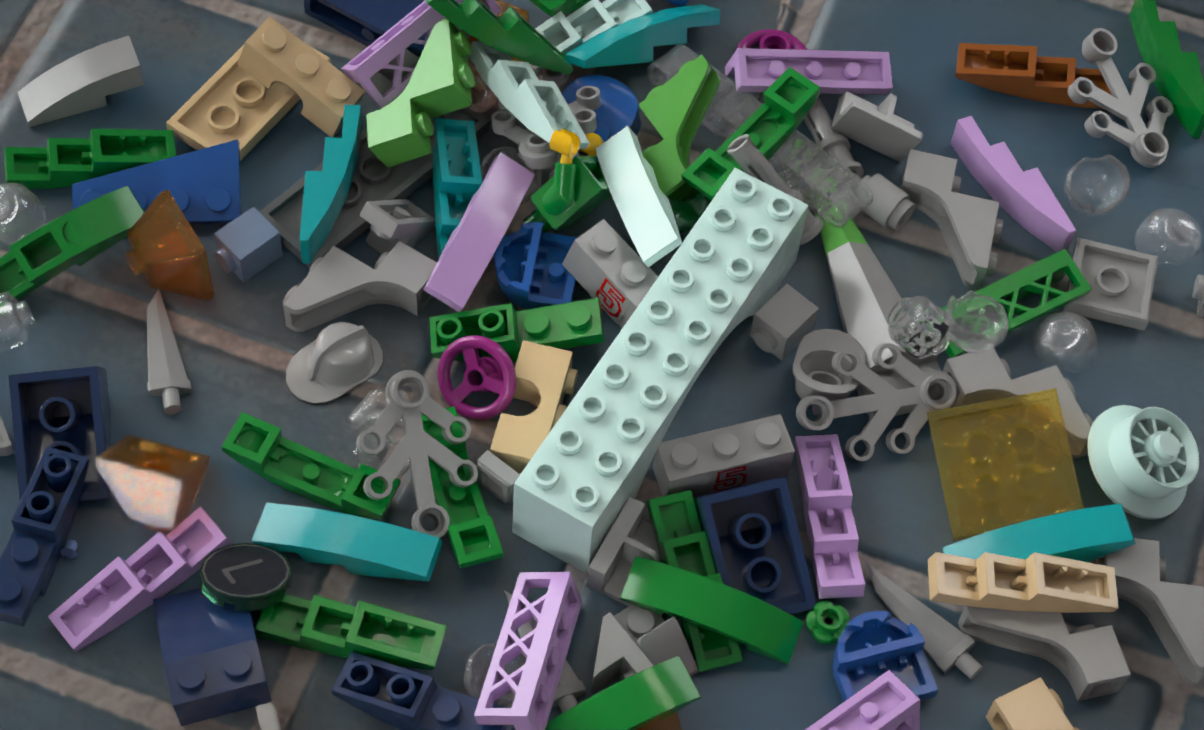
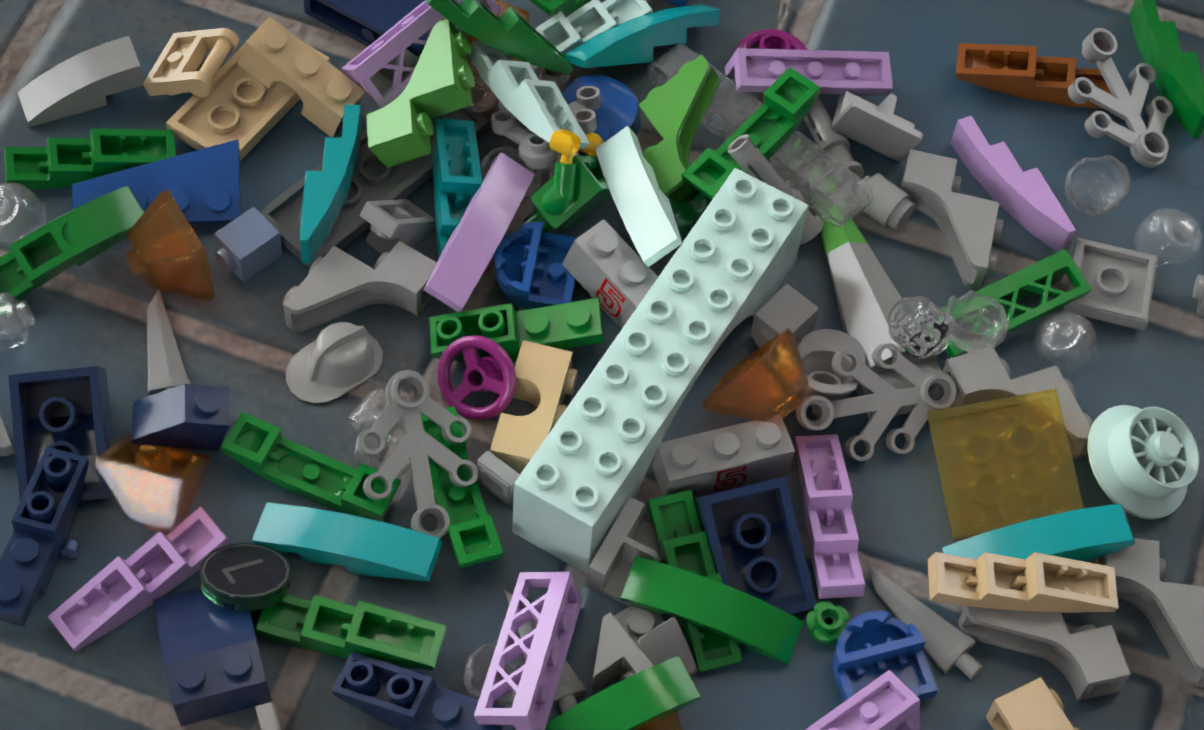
(181, 57): none -> tan plate
(182, 417): none -> dark blue slope
(762, 383): none -> clear orange slope

